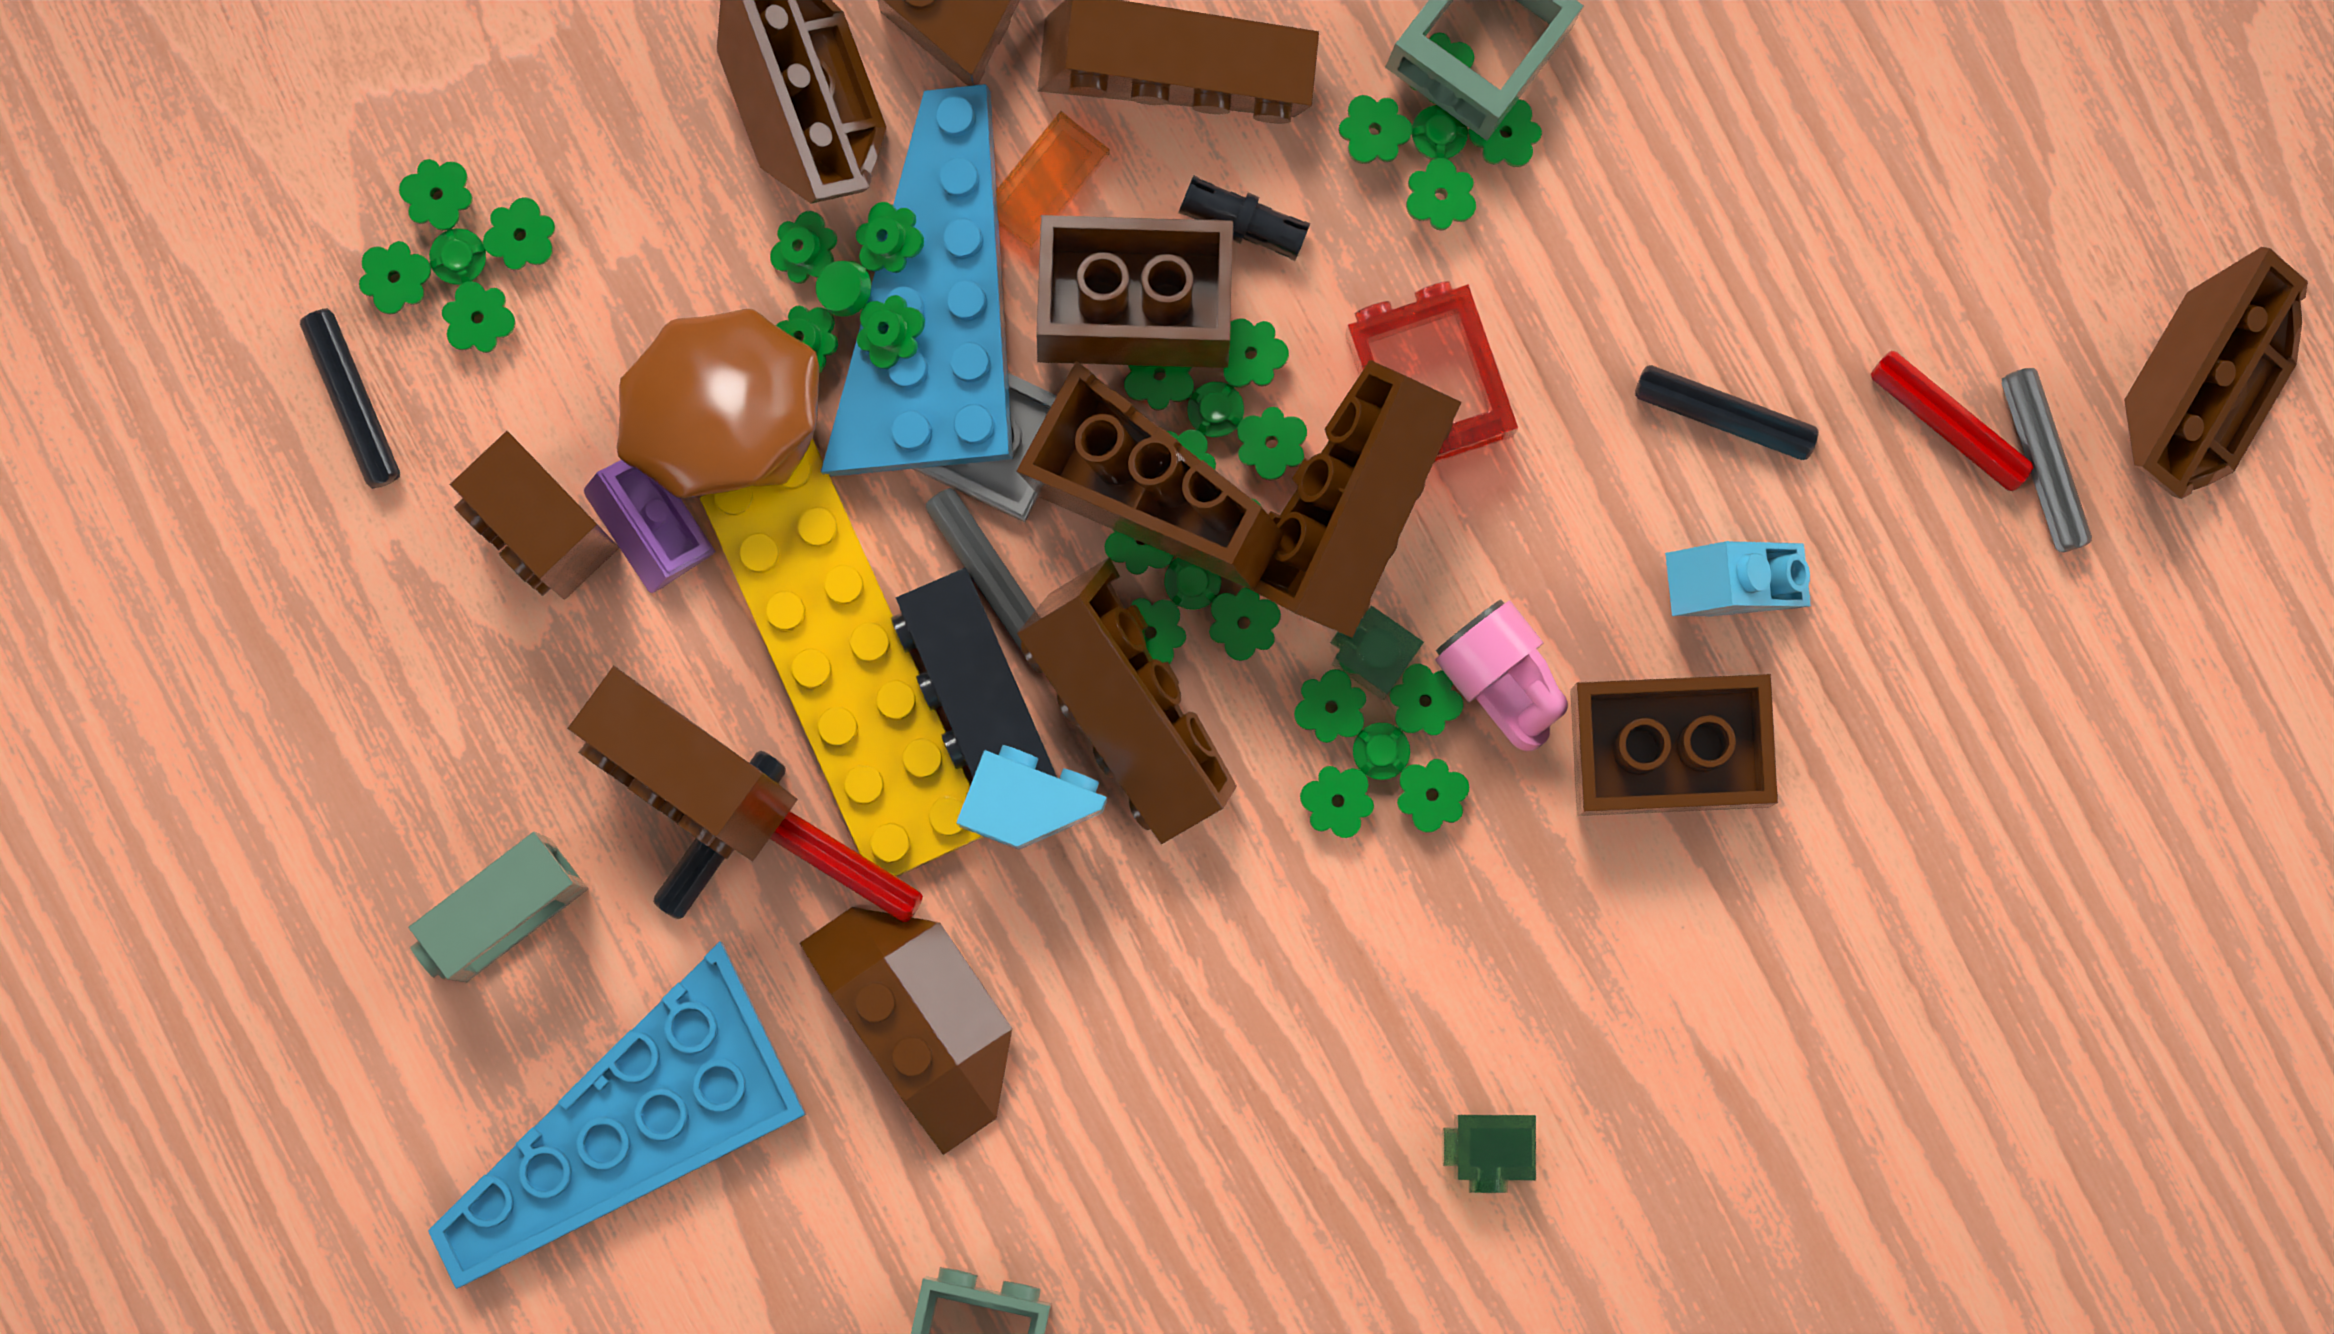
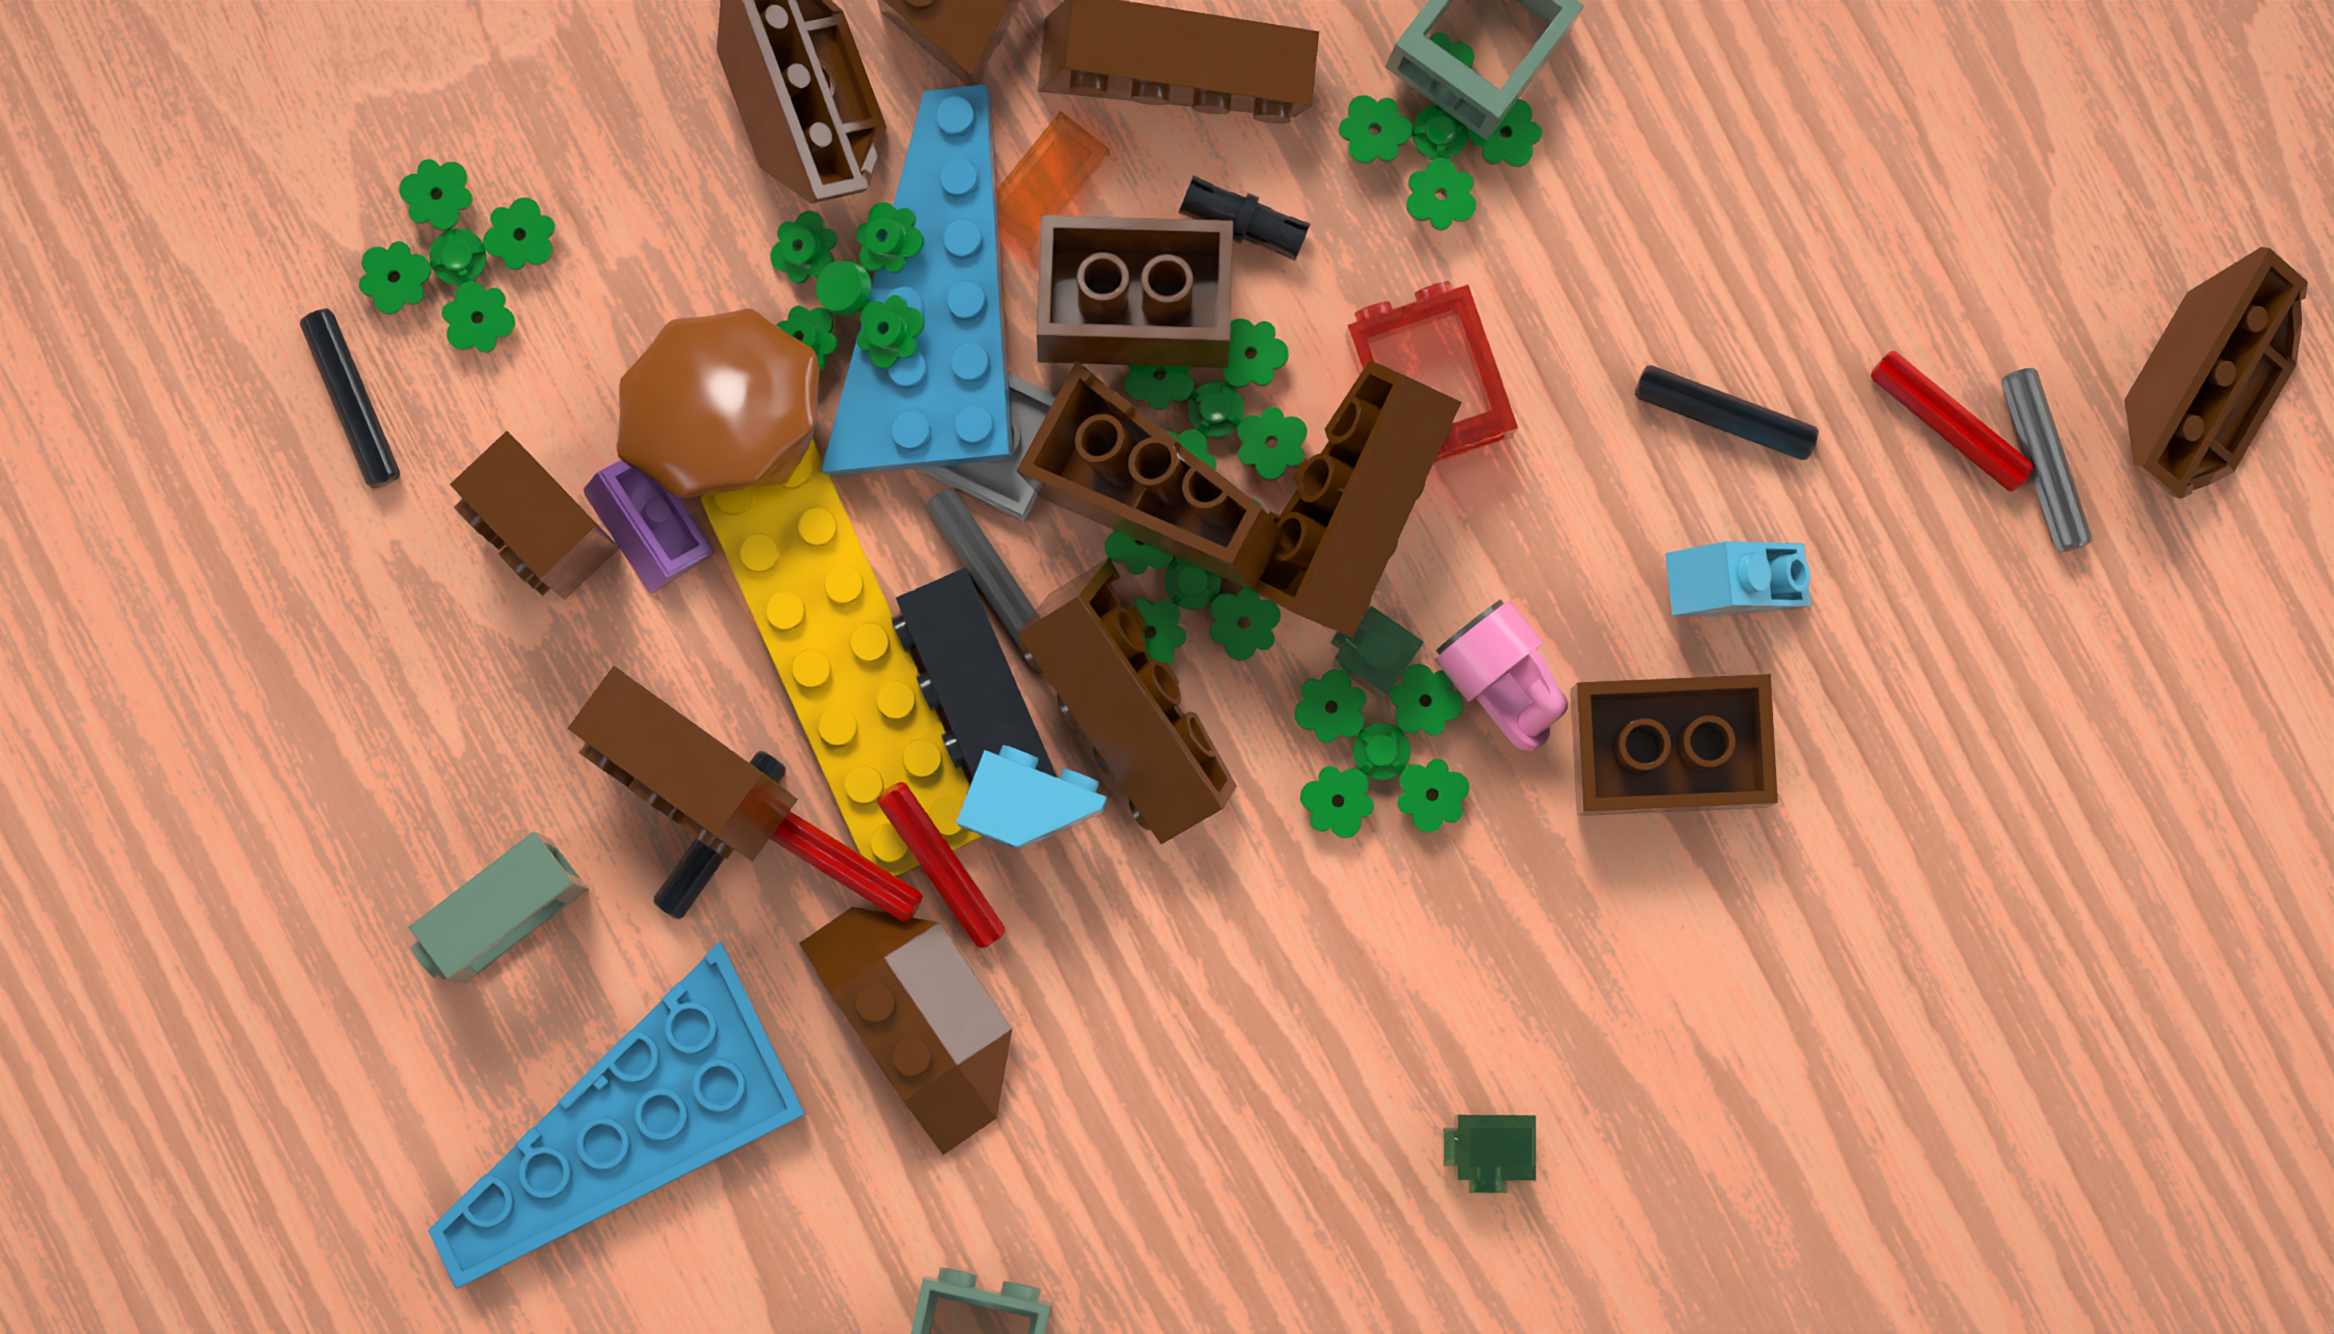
(941, 864): none -> red axle

